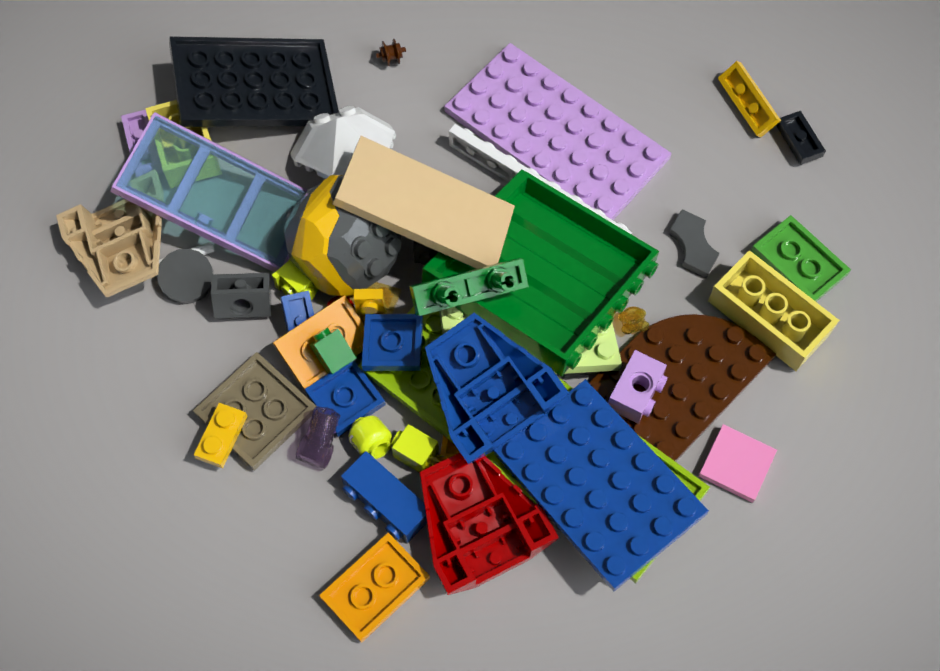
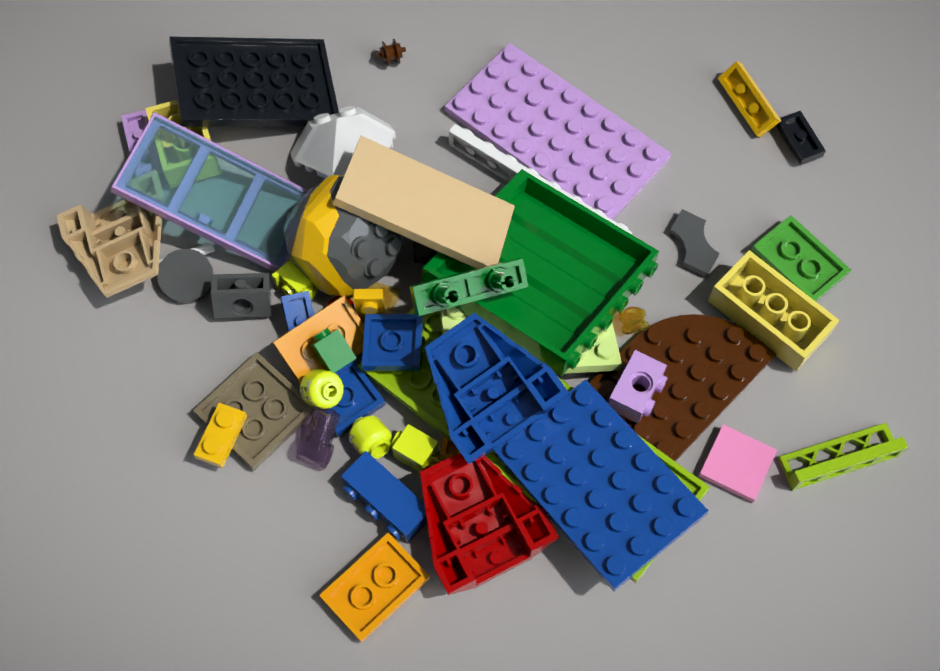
(321, 388): none -> neon yellow head
(842, 462): none -> lime fence

